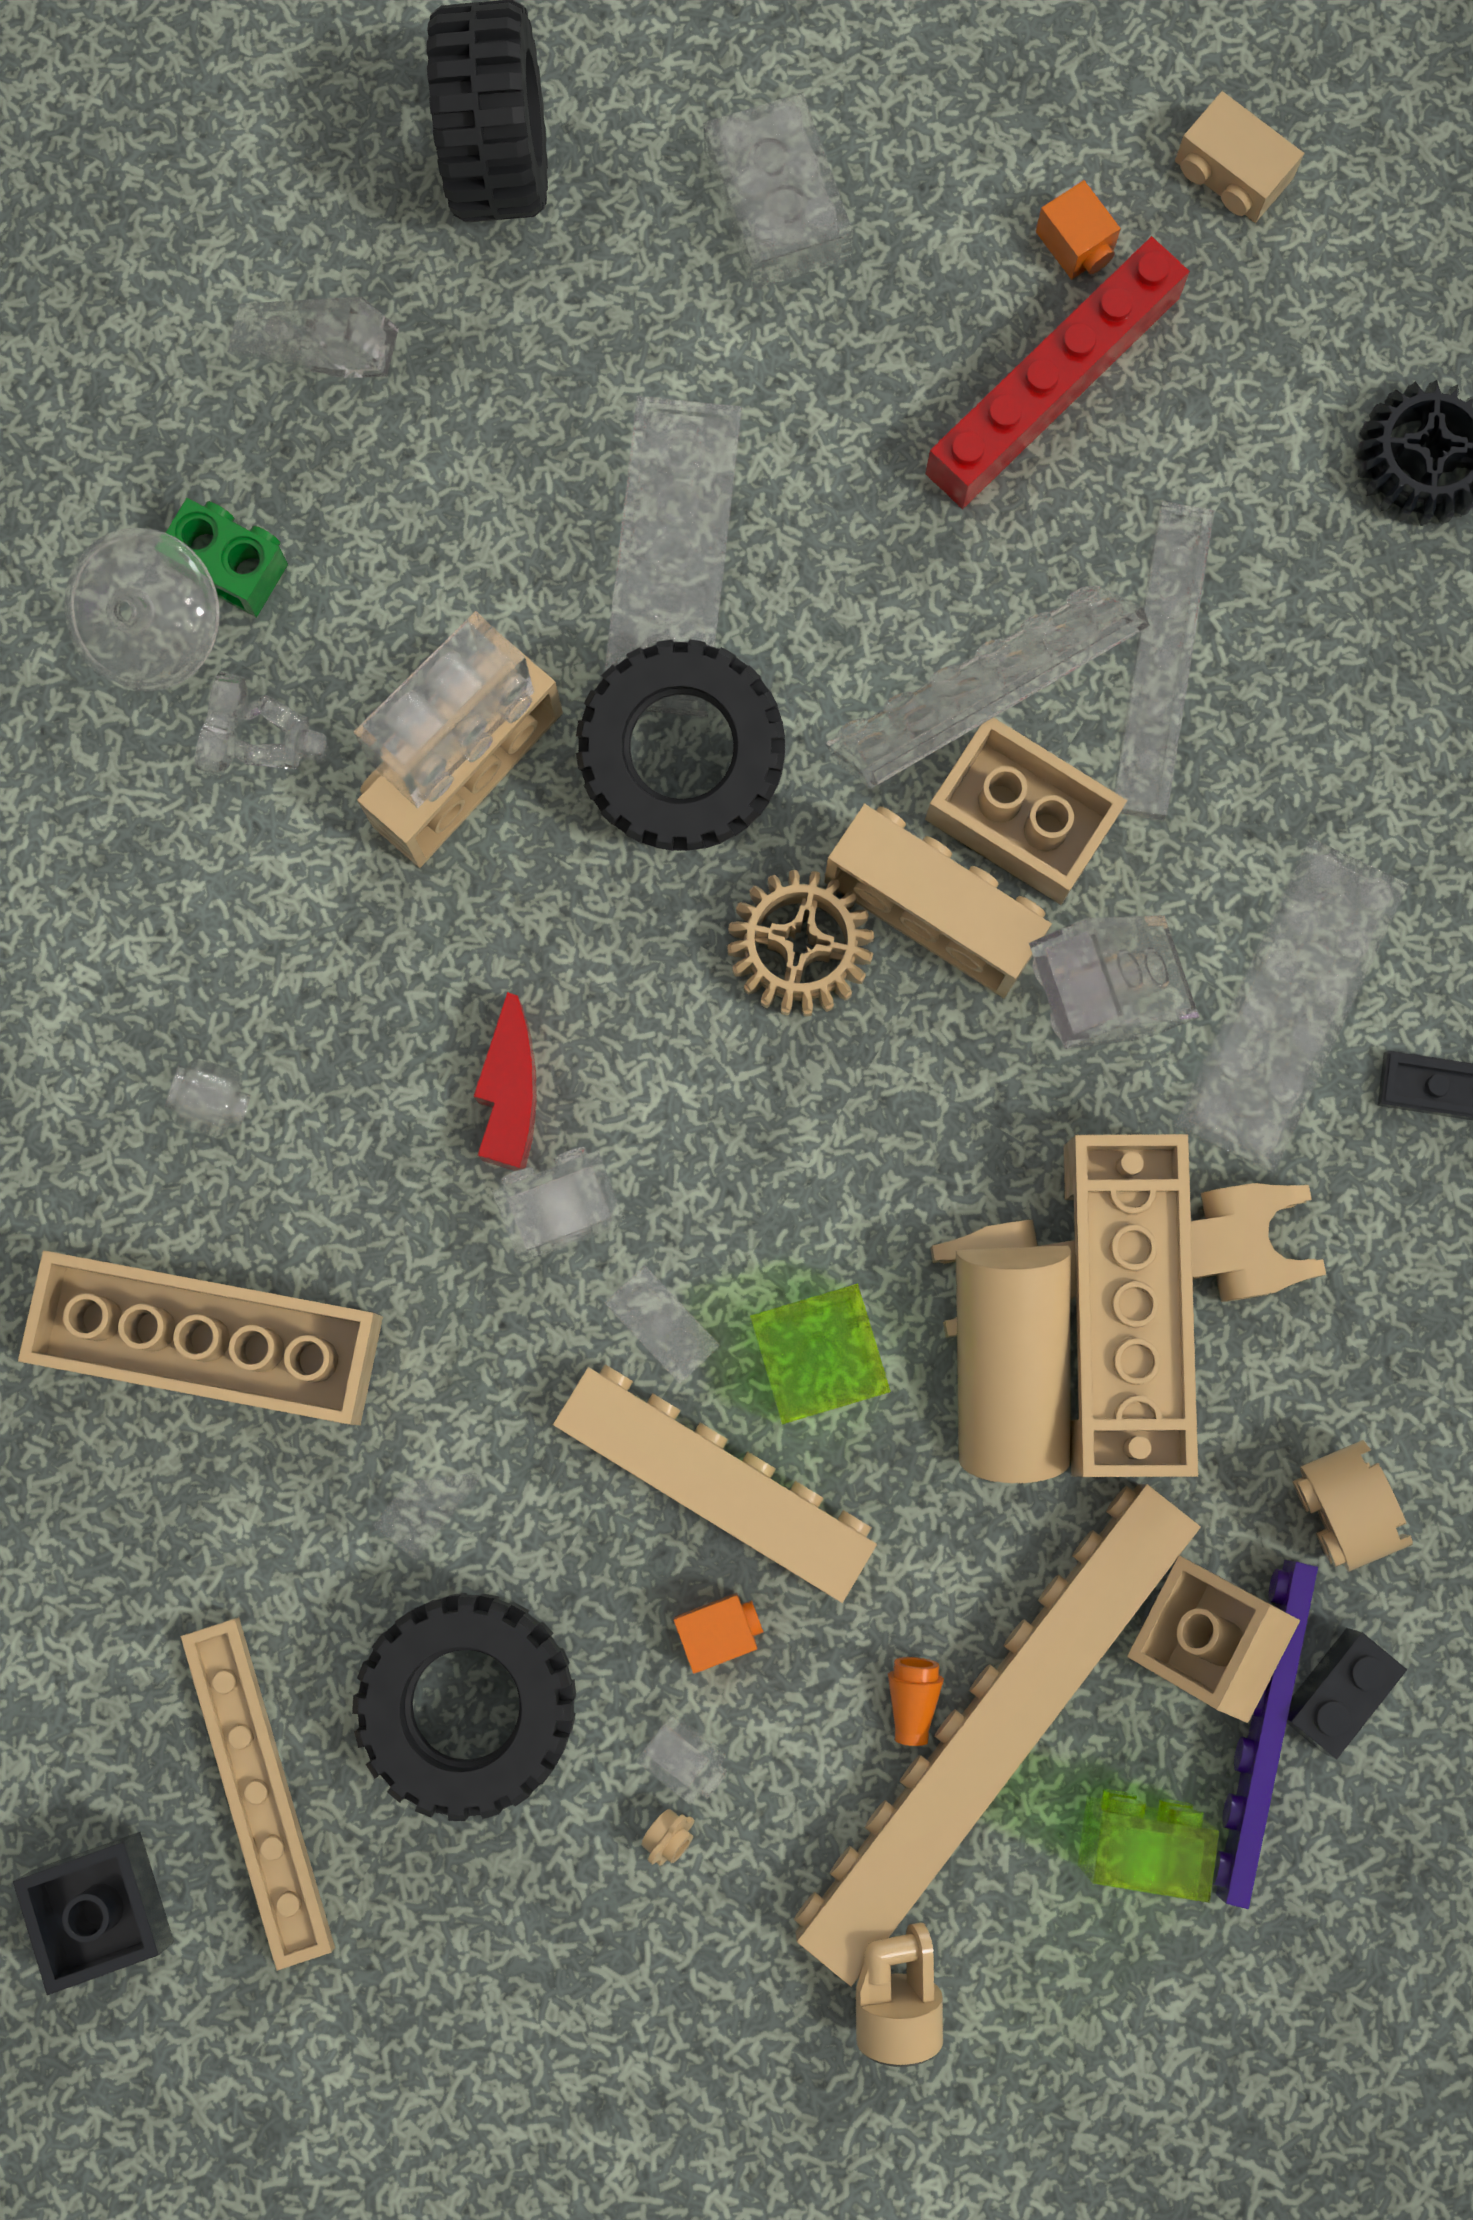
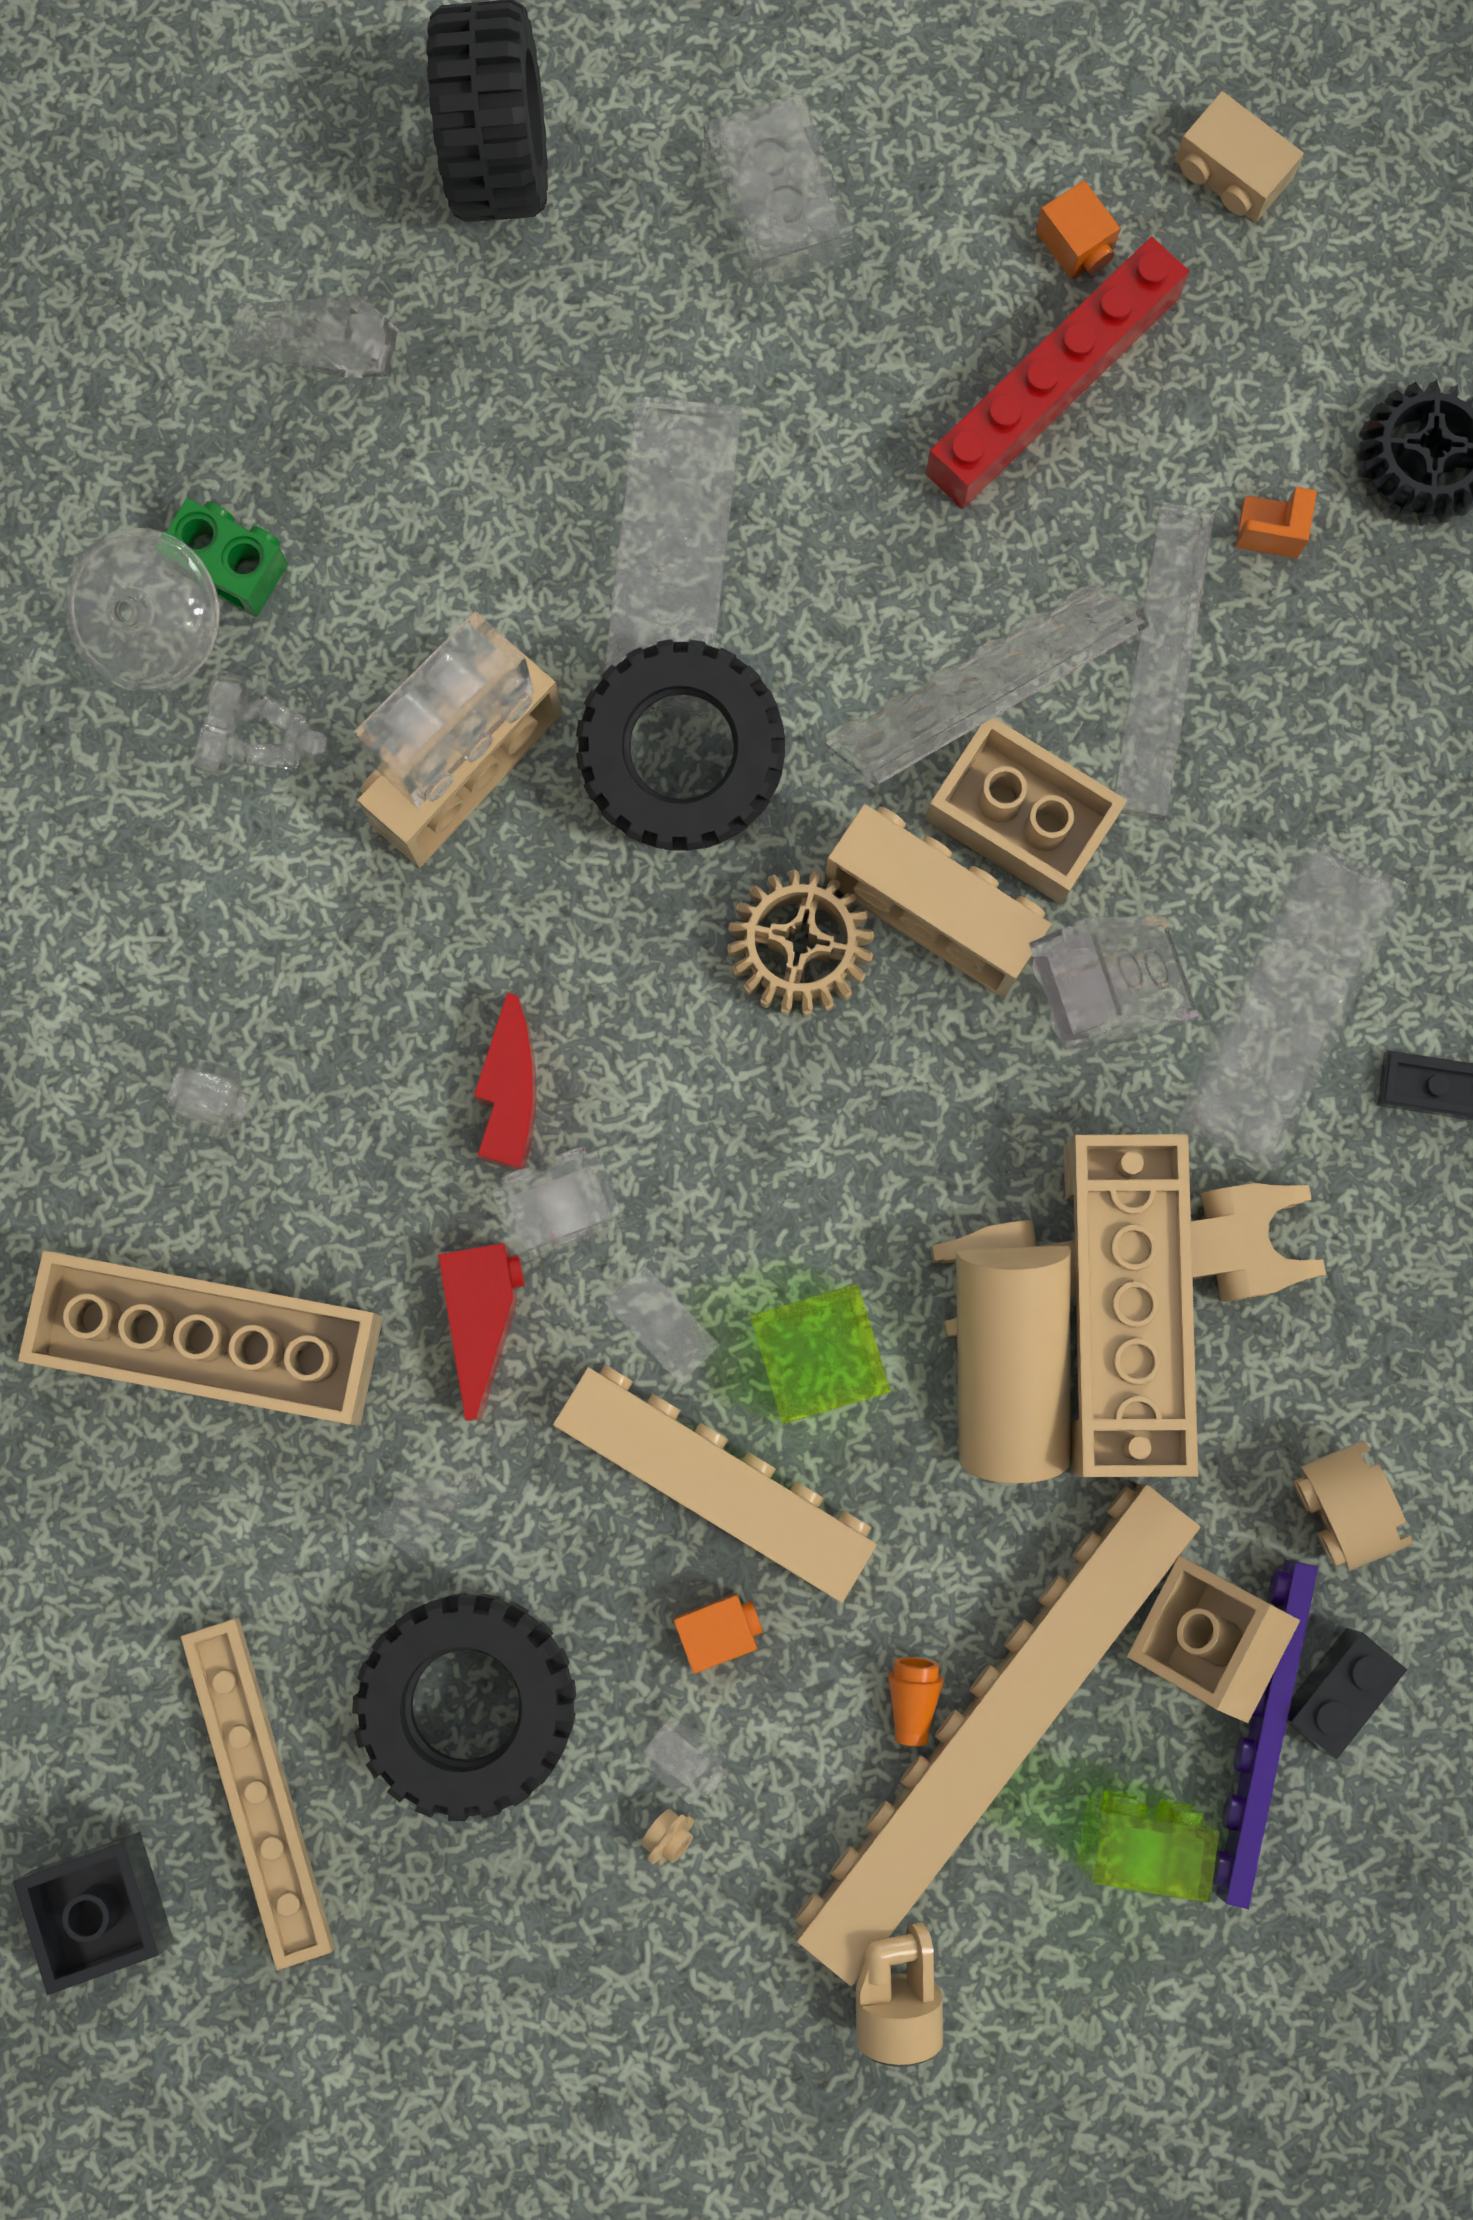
(480, 1309): none -> red slope
(1277, 525): none -> orange panel

